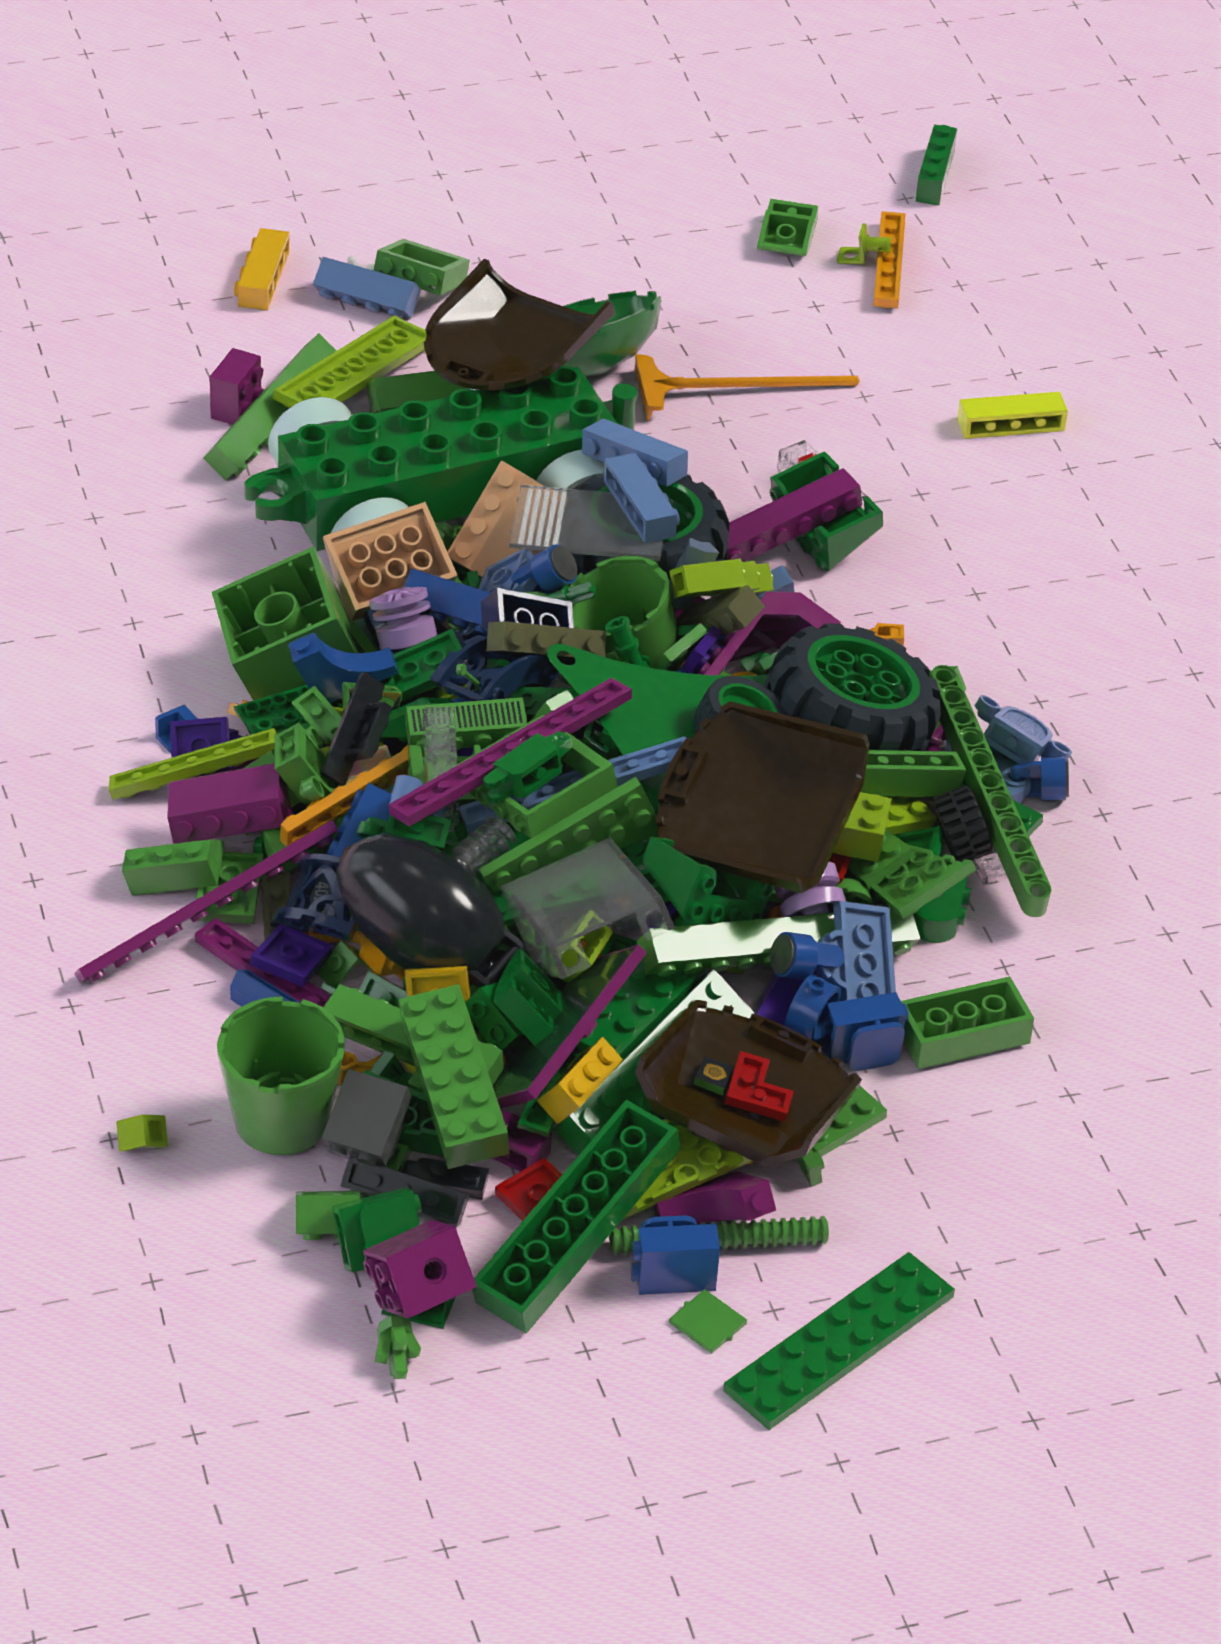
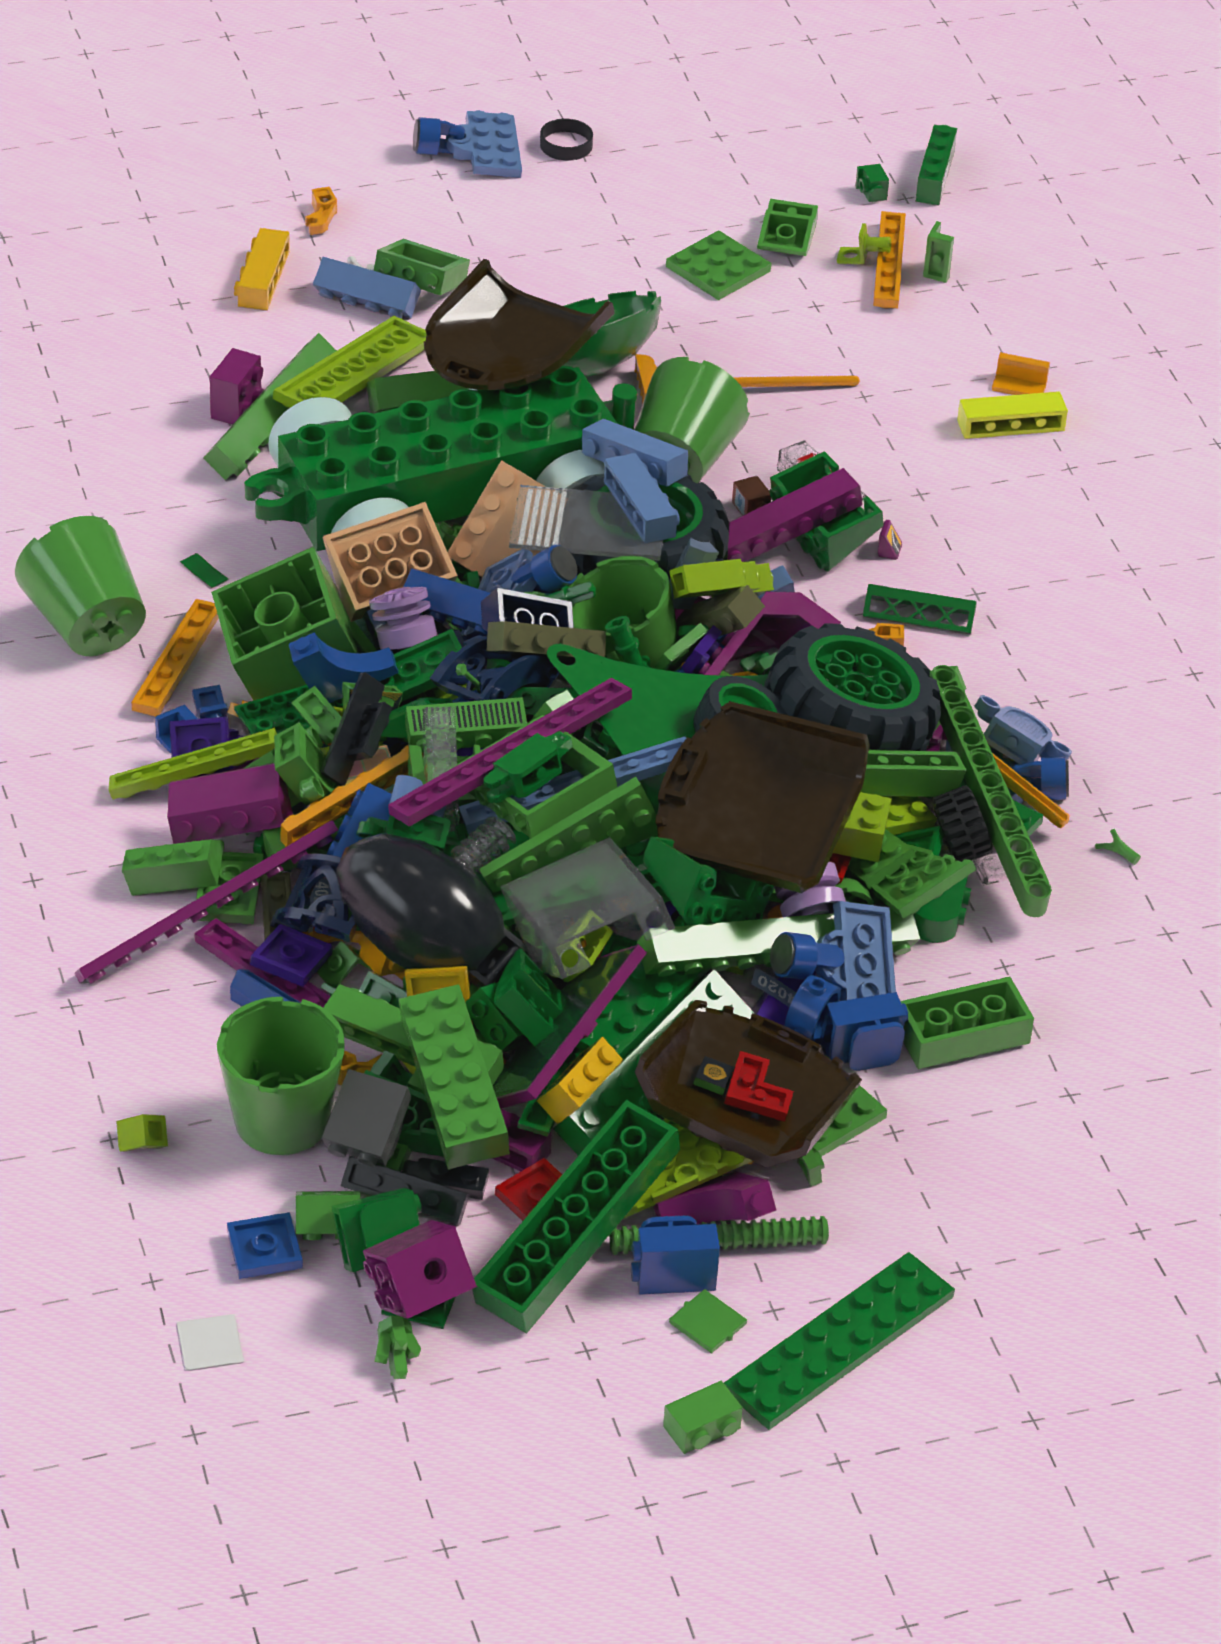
(83, 585): none -> bright green cone
(175, 658): none -> light orange plate
(204, 570): none -> green sticker
(209, 702): none -> blue bracket
(210, 1342): none -> white sticker
(264, 1245): none -> blue plate
(325, 208): none -> light orange piece
(485, 140): none -> medium blue plate
(566, 125): none -> black tyre
(695, 410): none -> bright green cone
(702, 1417): none -> bright green brick
(718, 265): none -> bright green plate
(750, 494): none -> copper brick
(773, 987): none -> sand blue sticker
(872, 182): none -> green brick
(889, 542): none -> magenta slope
(922, 600): none -> green fence
(938, 255): none -> bright green panel
(1020, 375): none -> light orange panel
(1032, 795): none -> light orange axle
(1120, 847): none -> bright green bar

